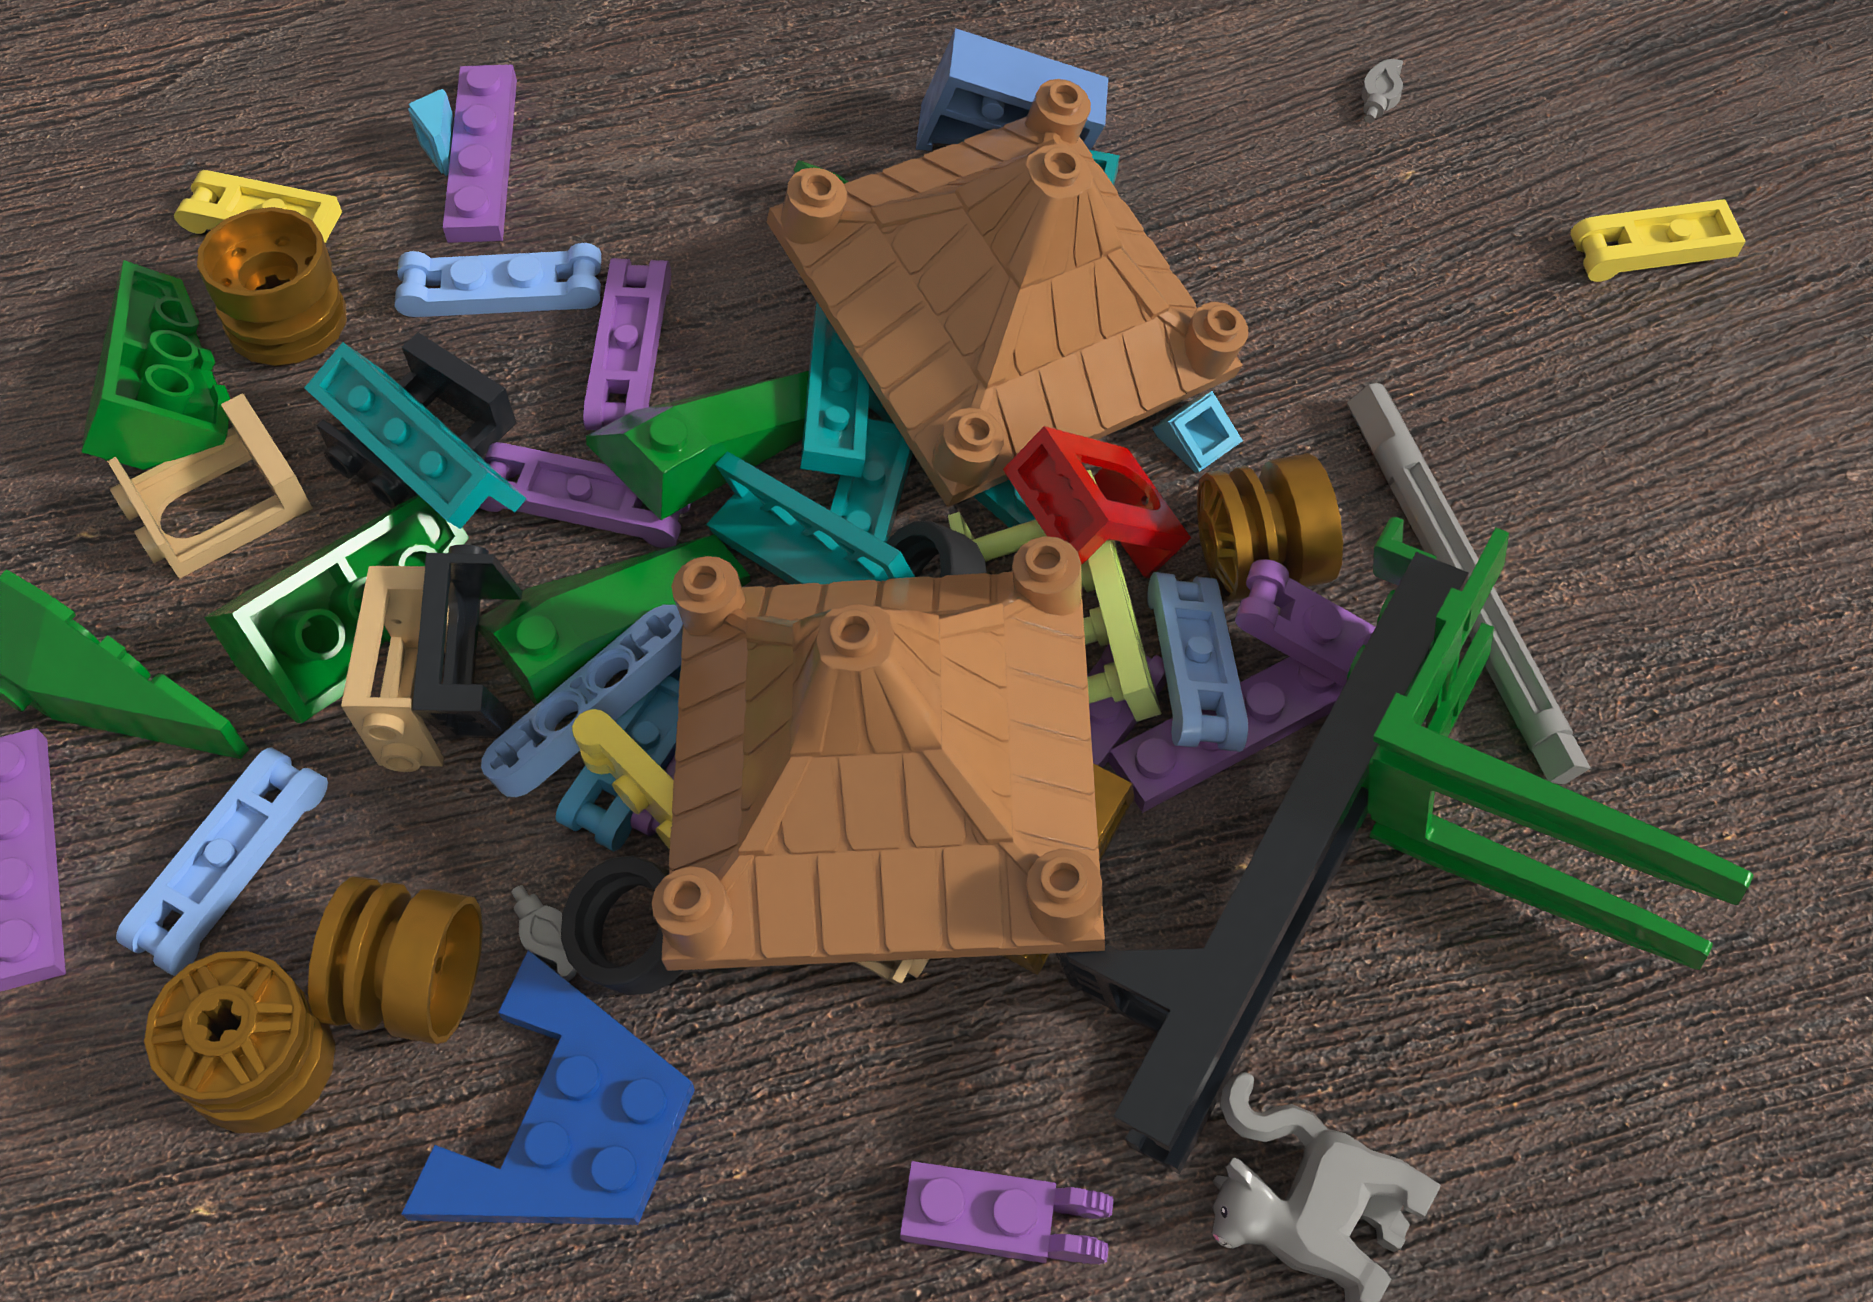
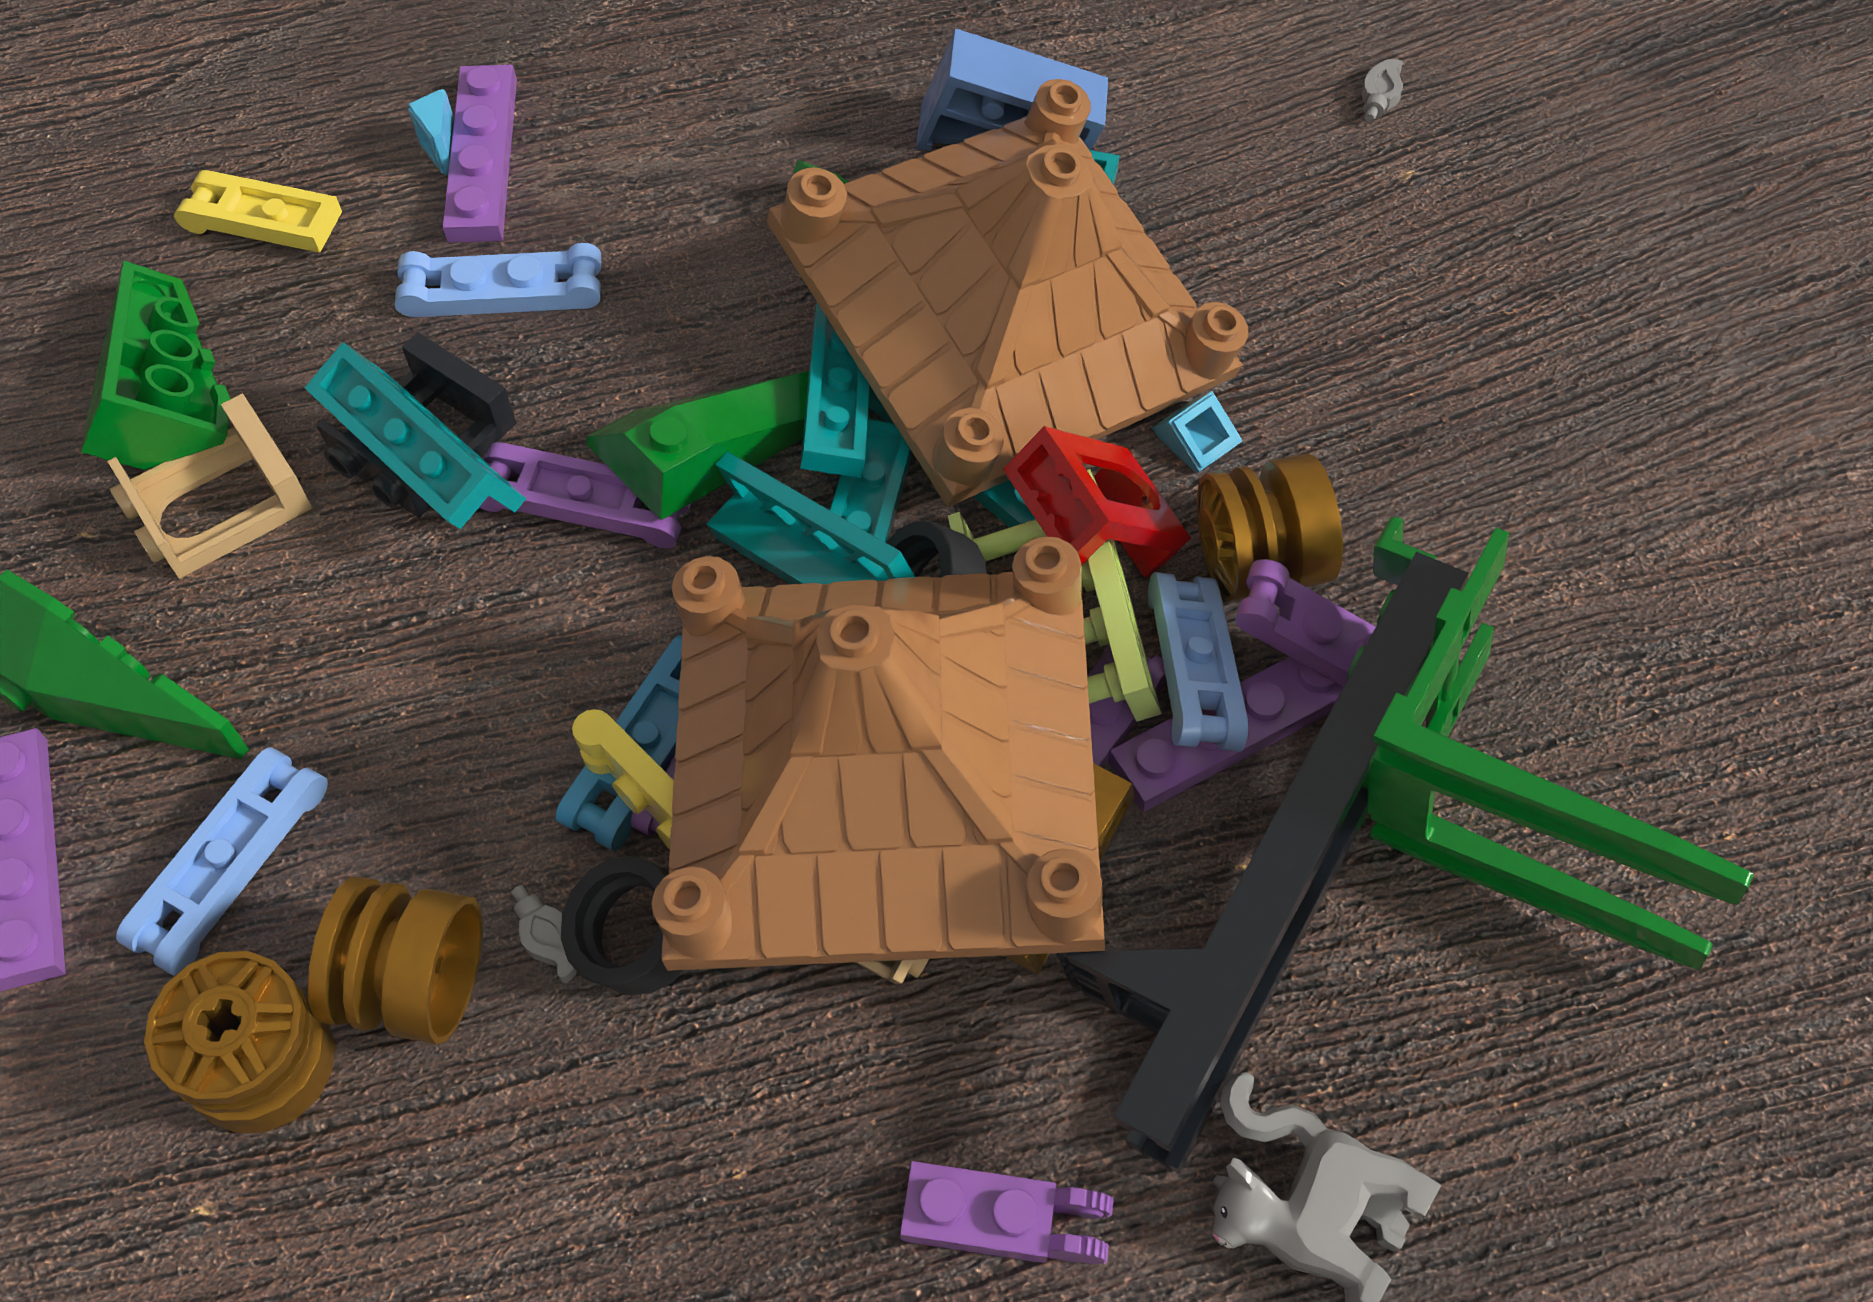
(272, 285): pearl gold wheel -> none
(301, 624): green wedge -> none
(387, 722): tan panel -> none
(458, 582): black panel -> none
(520, 765): light blue beam -> none
(577, 616): green wedge -> none
(589, 1133): blue wing -> none
(626, 340): medium lavender plate -> none
(1441, 535): light grey piece -> none
(1657, 238): light yellow plate -> none

